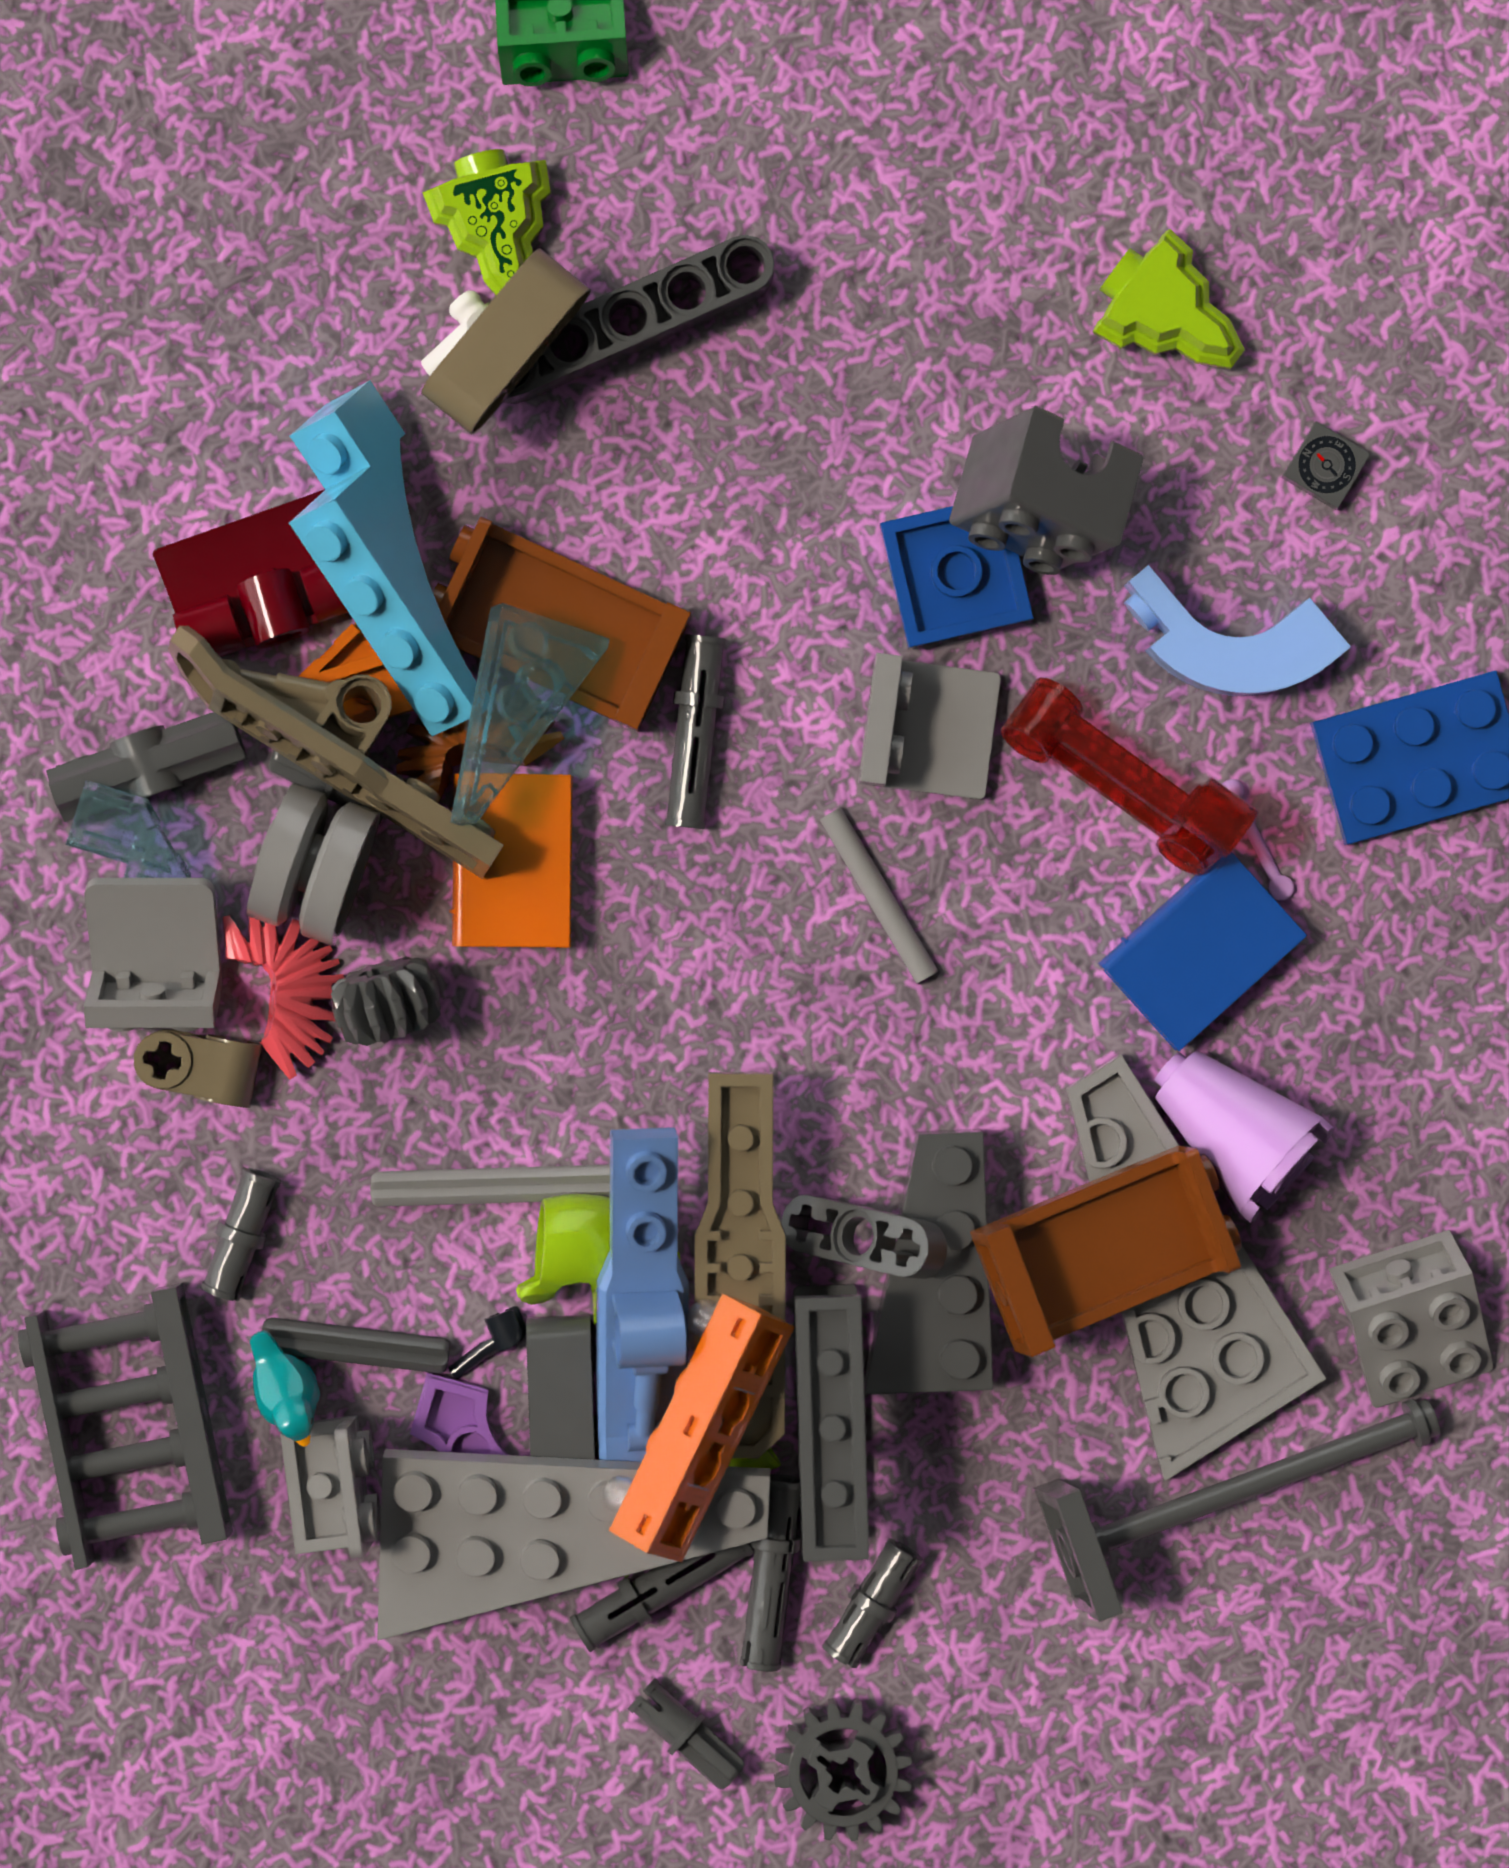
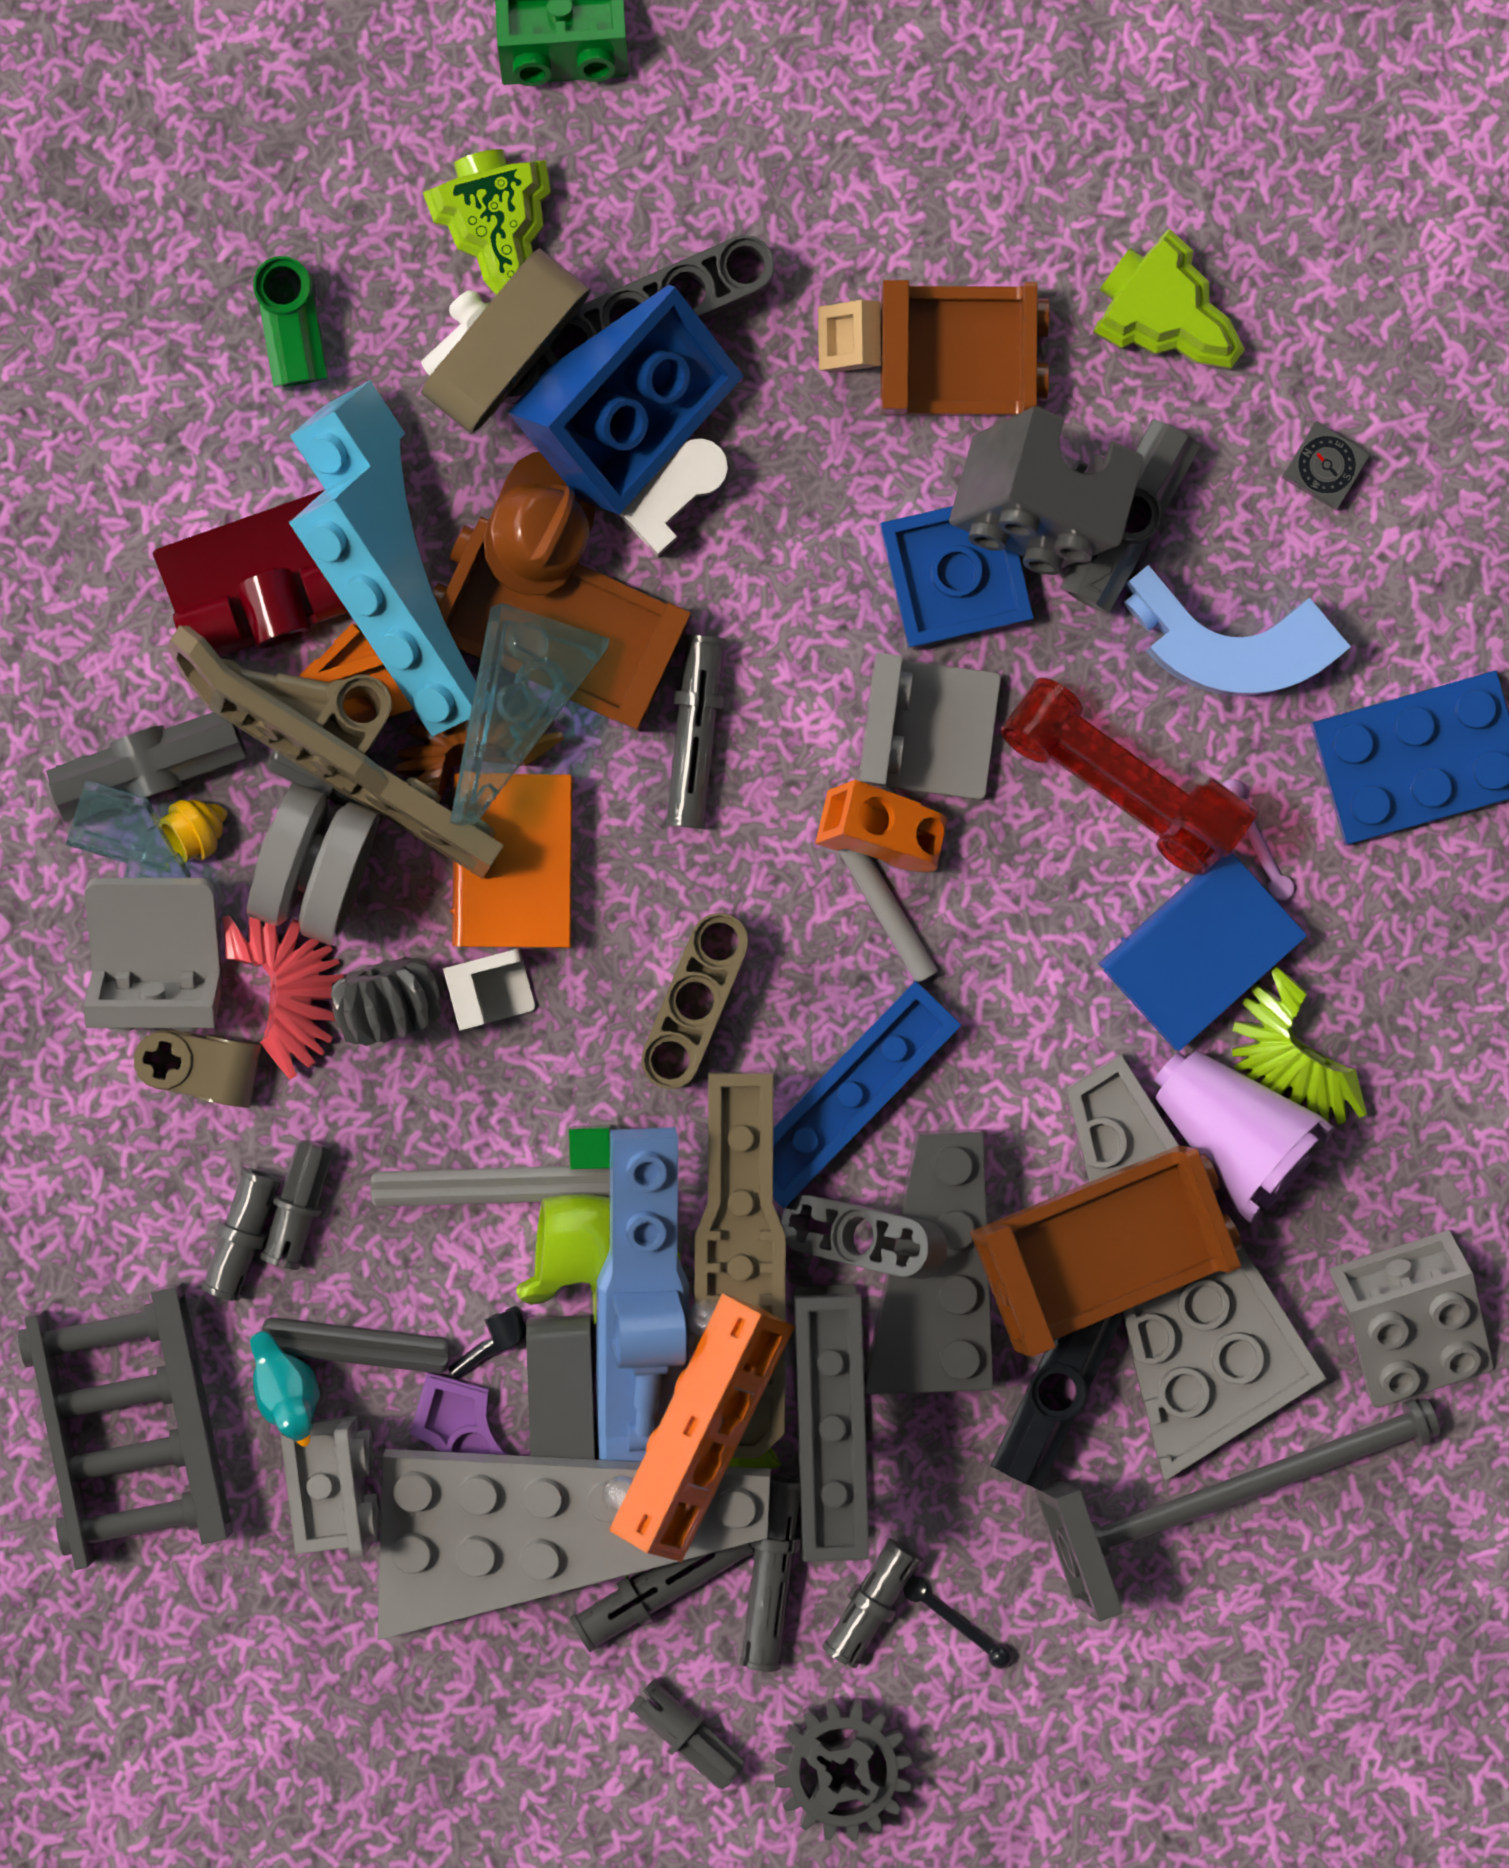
(194, 828): none -> yellow plate
(291, 329): none -> green piece
(297, 1204): none -> dark grey axle
(489, 989): none -> white panel
(536, 529): none -> dark orange piece
(589, 1146): none -> green piece
(627, 400): none -> blue slope
(689, 1032): none -> dark tan beam
(691, 473): none -> white leg
(849, 336): none -> tan plate
(856, 1088): none -> blue plate
(882, 826): none -> orange leg
(961, 349): none -> dark orange panel
(998, 1654): none -> black hinge
(1040, 1431): none -> black piece
(1165, 463): none -> dark grey piece
(1289, 1061): none -> lime hair

